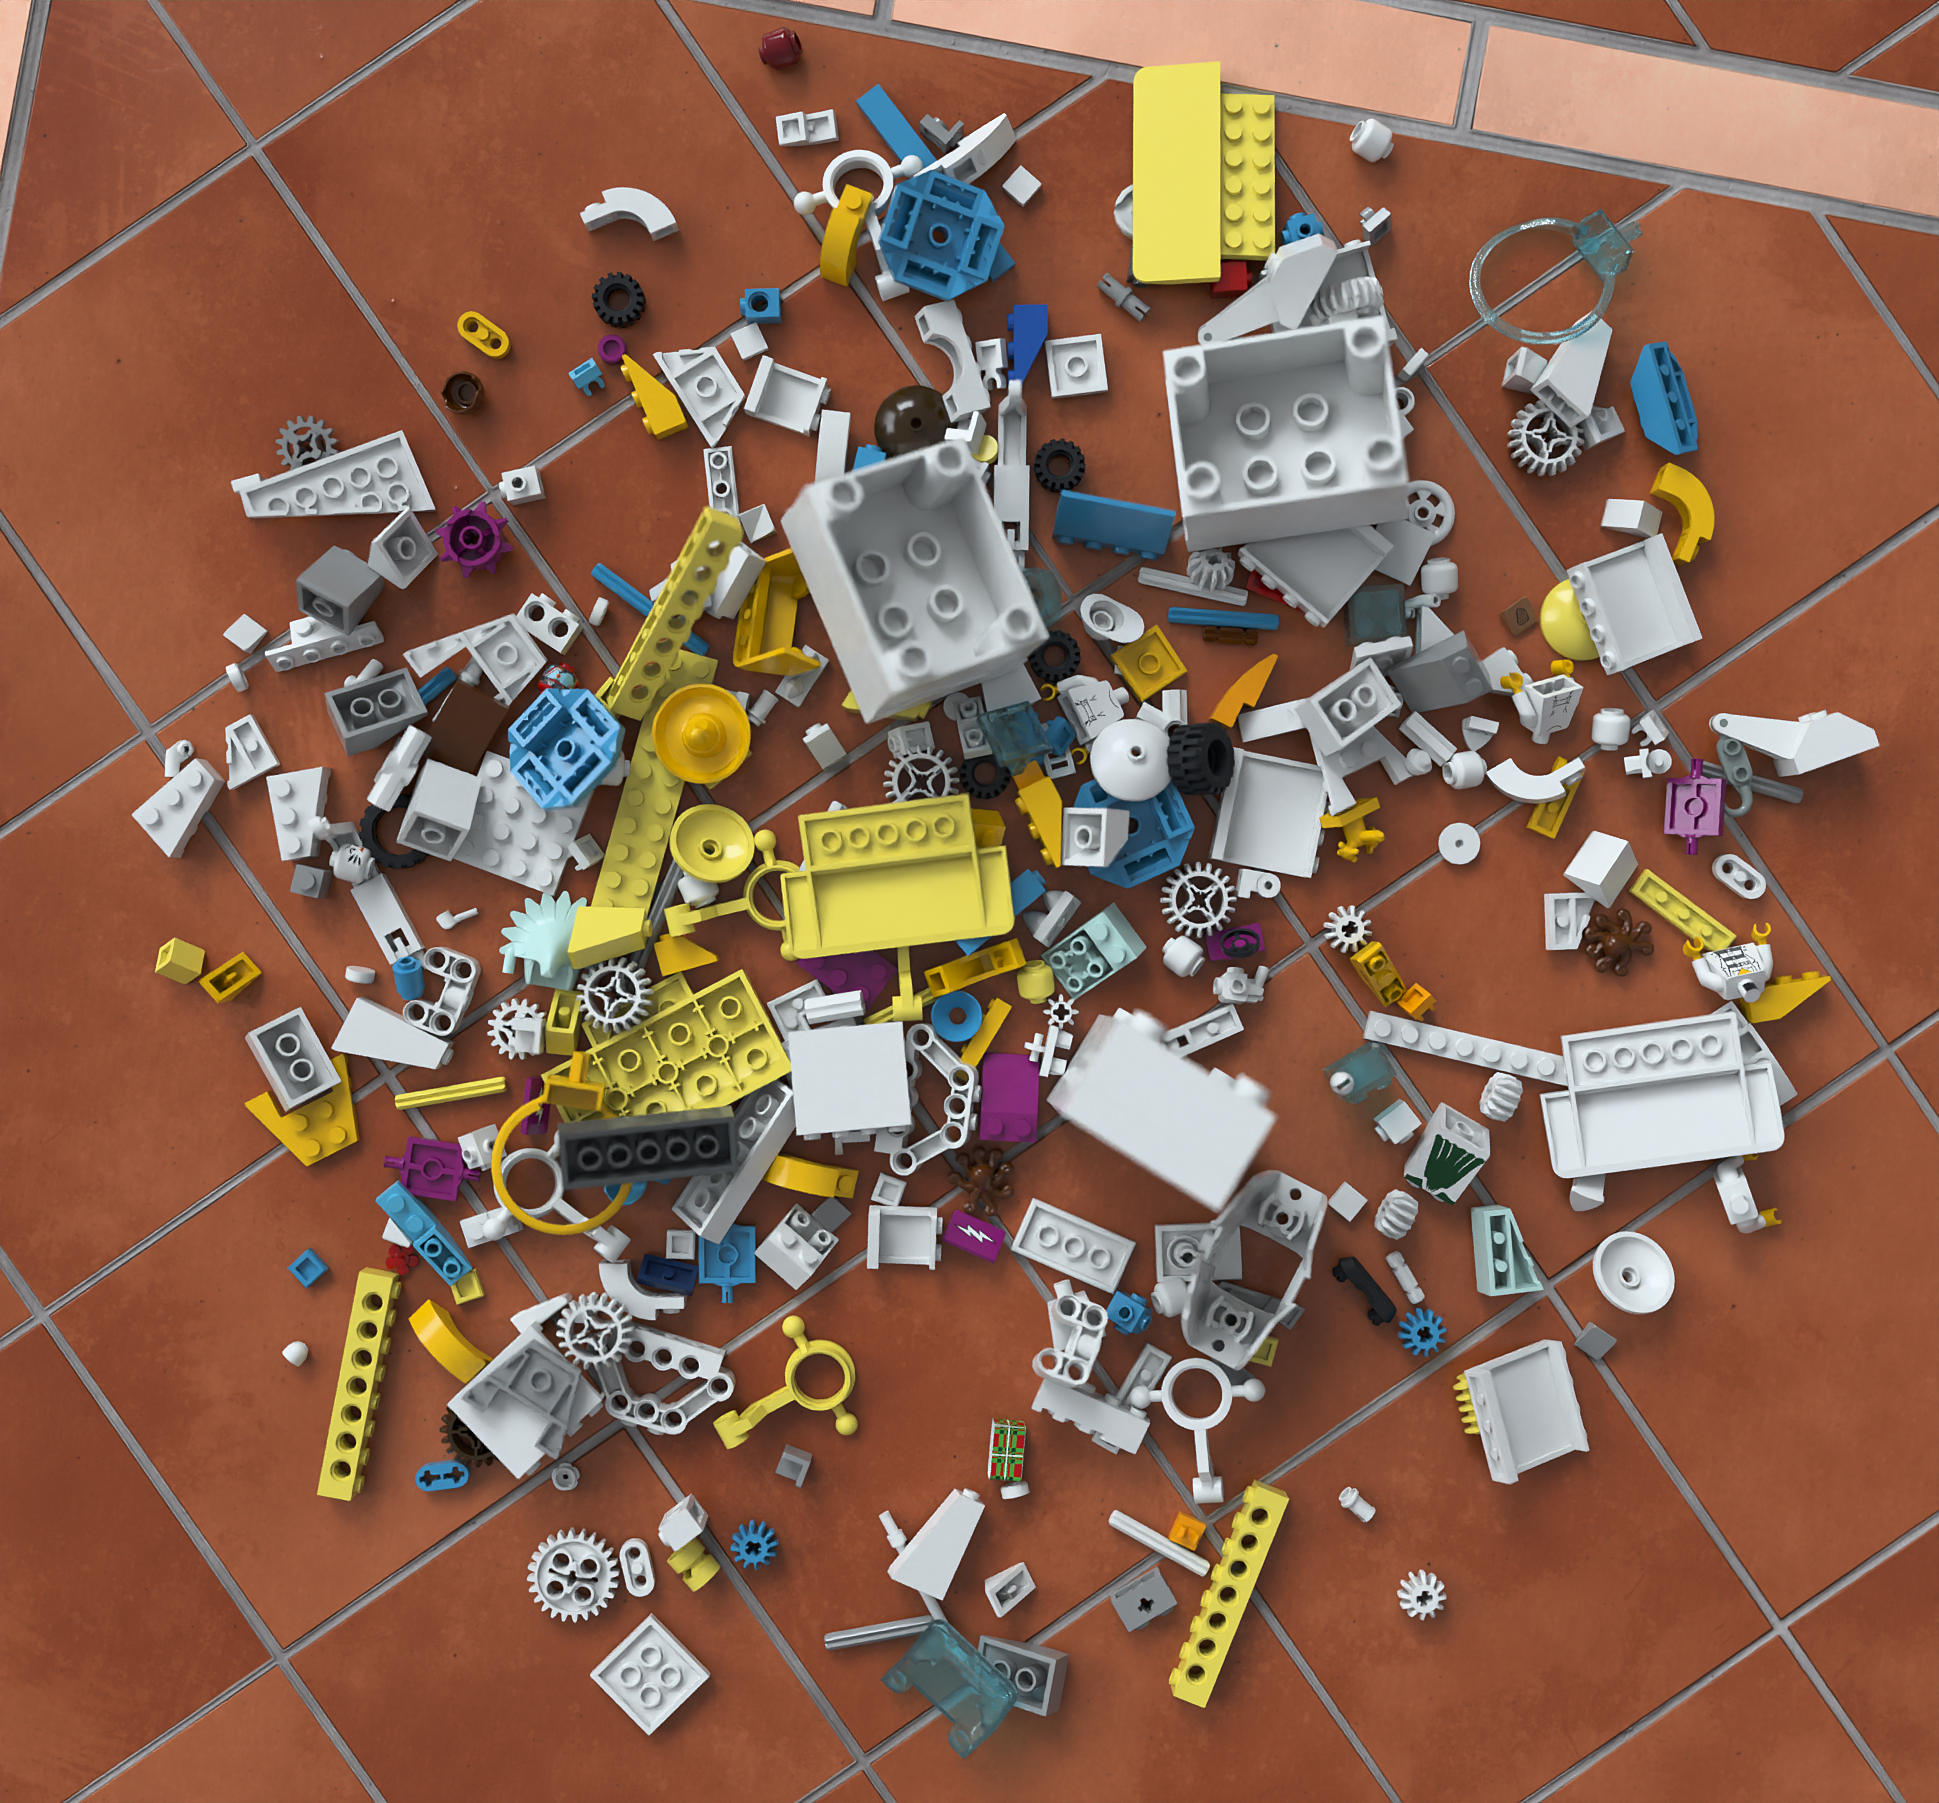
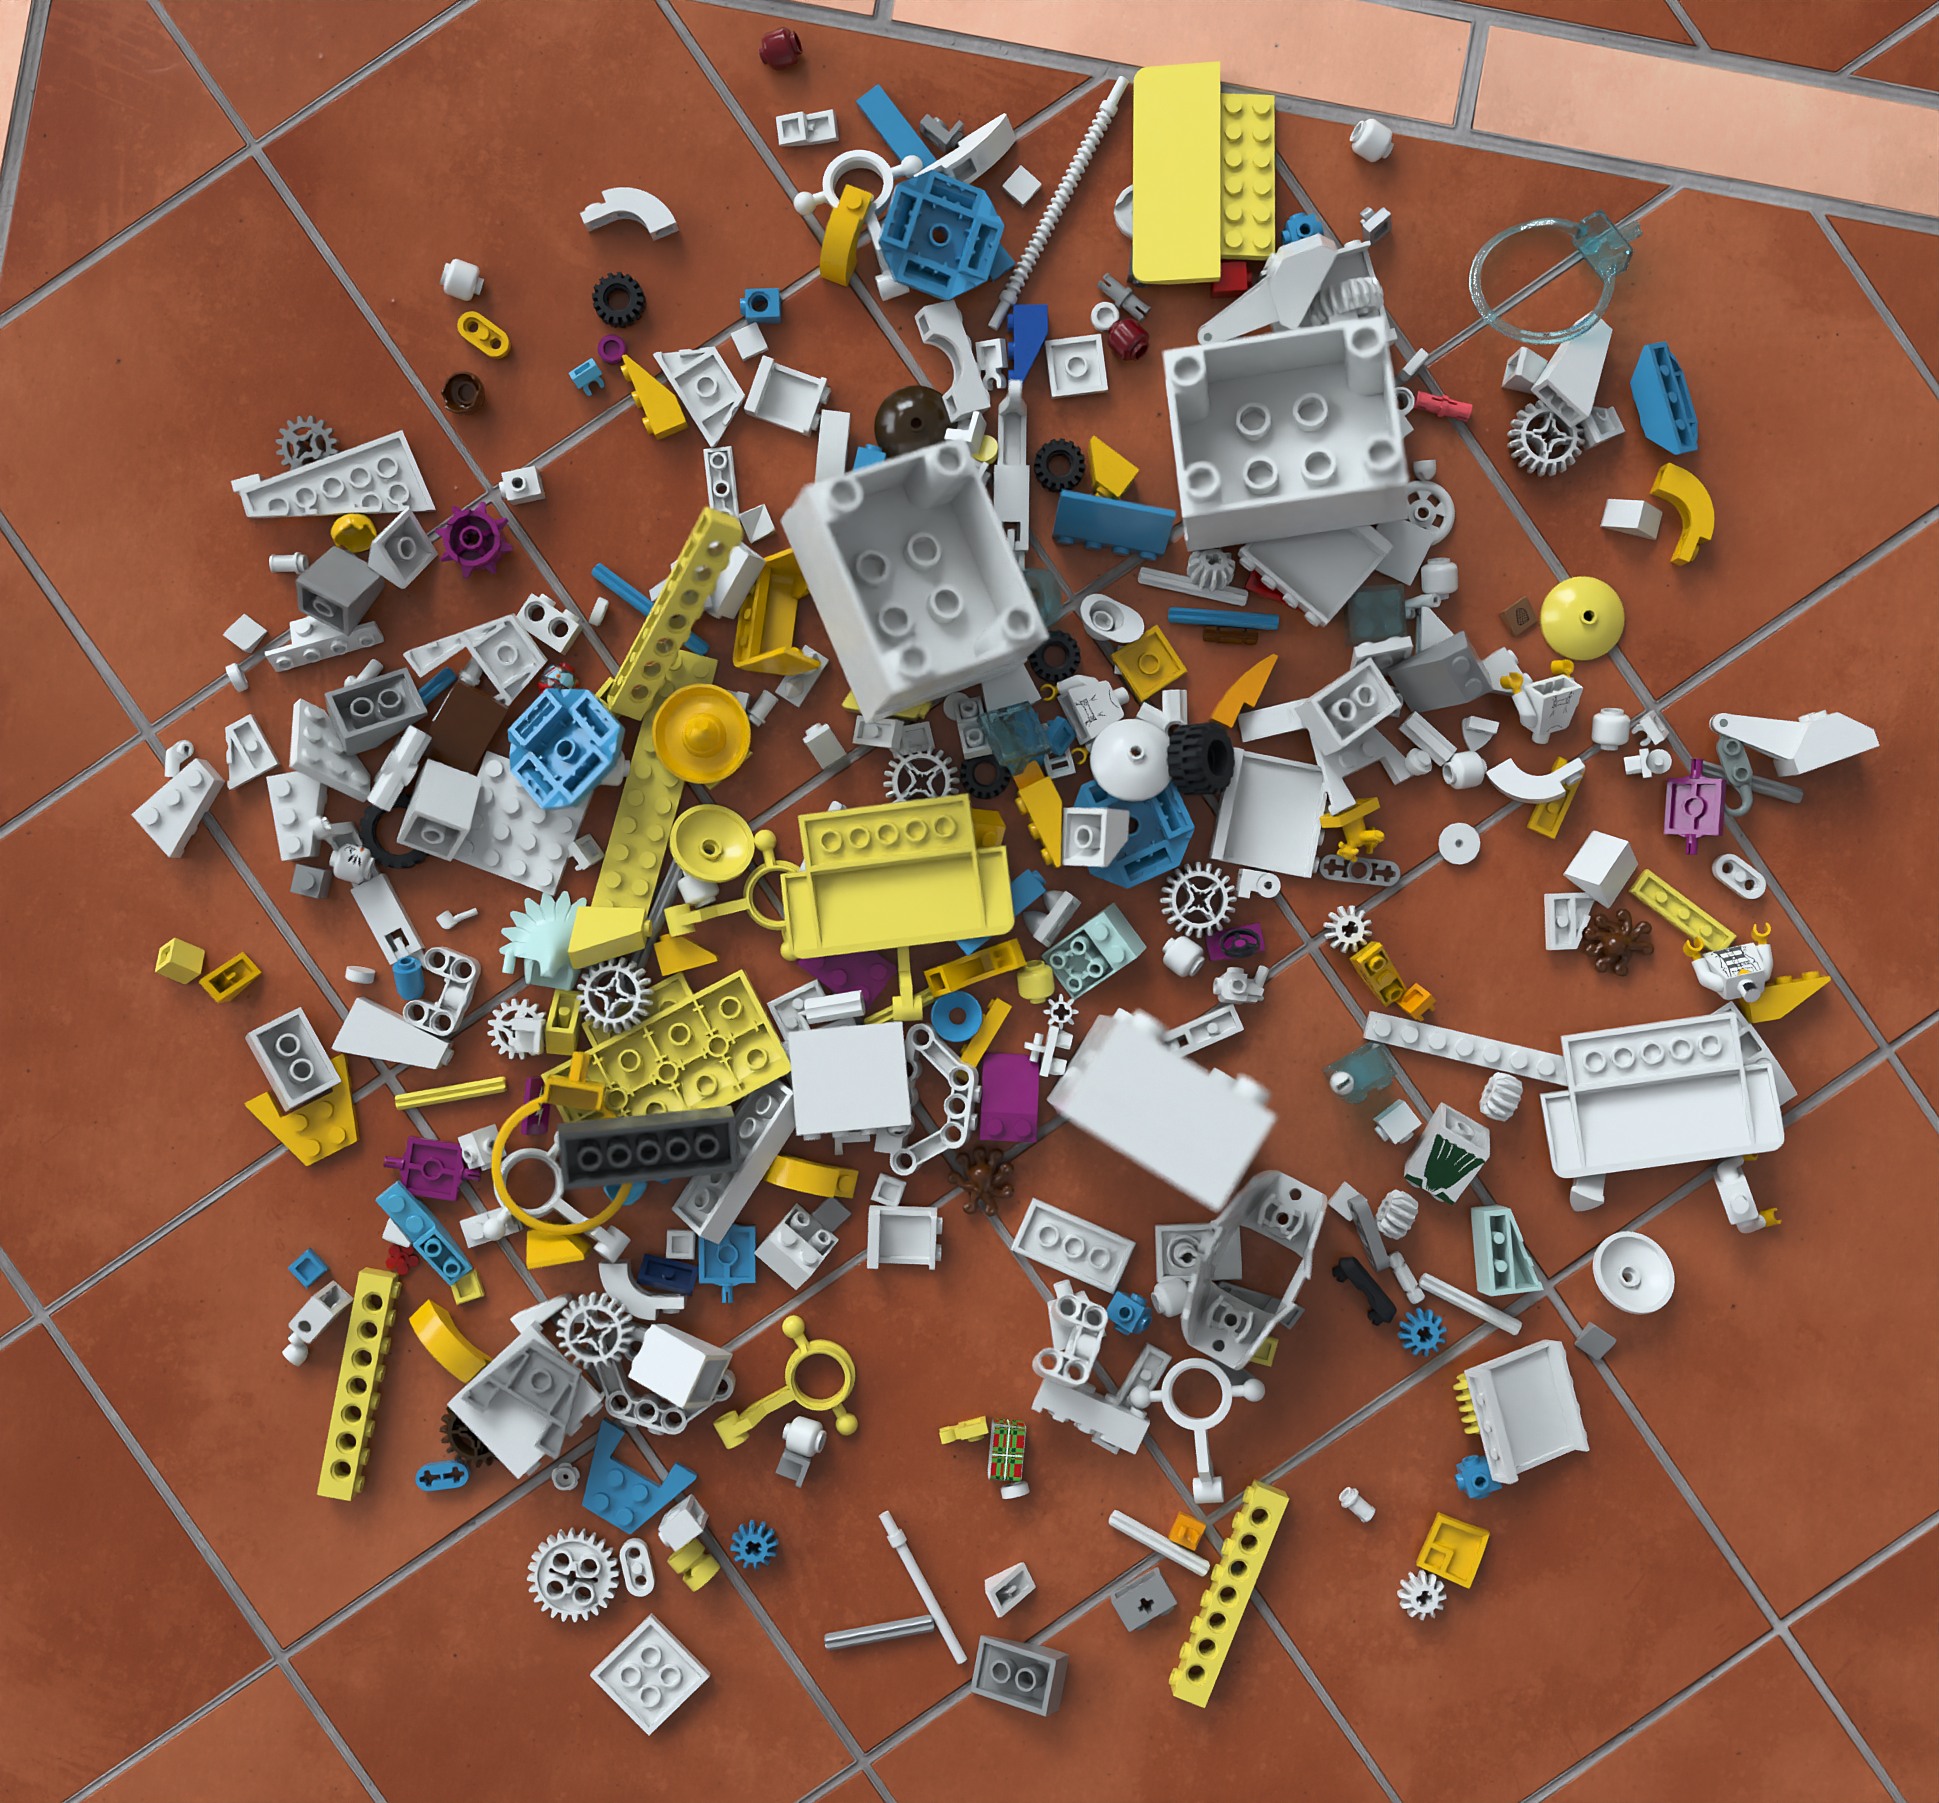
(289, 563): none -> white pin
(318, 1314): none -> white torso
(320, 754): none -> white plate
(354, 532): none -> yellow hair
(461, 280): none -> white head
(553, 1249): none -> yellow slope
(623, 1493): none -> dark azure wing
(679, 1366): none -> white slope
(804, 1436): none -> white head
(880, 733): none -> white plate
(938, 1547): white slope -> none
(956, 1682): clear light blue windscreen -> none
(970, 1429): none -> light yellow plate
(974, 1236): magenta slope -> none
(1104, 316): none -> white tile
(1107, 109): none -> white hose
(1108, 470): none -> yellow slope
(1128, 339): none -> dark red head
(1368, 1233): none -> light grey beam
(1379, 865): none -> light grey beam
(1424, 469): none -> white hinge
(1442, 406): none -> coral pin
(1453, 1549): none -> yellow plate
(1470, 1304): none -> white axle
(1475, 1477): none -> dark azure brick
(1634, 604): white panel -> none

